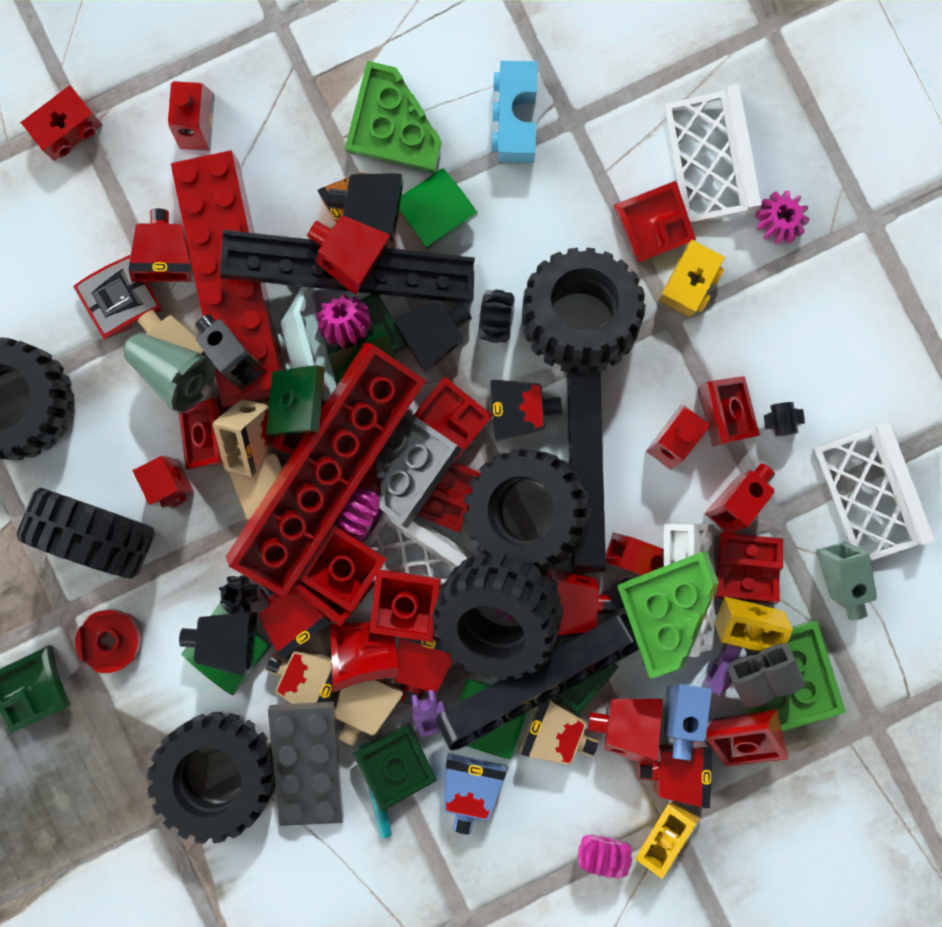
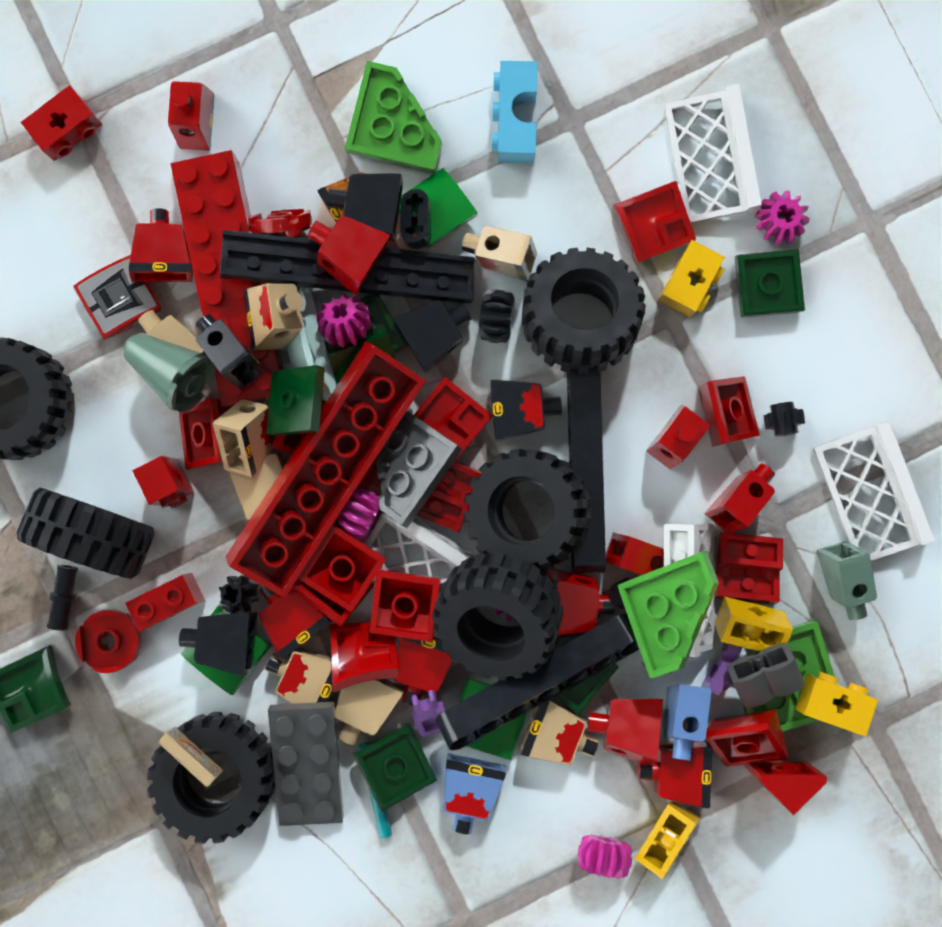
(62, 597): none -> black pin
(165, 601): none -> red brick
(190, 756): none -> tan tile
(273, 315): none -> tan torso
(287, 221): none -> red plate
(409, 219): none -> black beam
(502, 251): none -> tan torso
(769, 283): none -> dark green plate
(789, 781): none -> red slope
(853, 712): none -> yellow brick

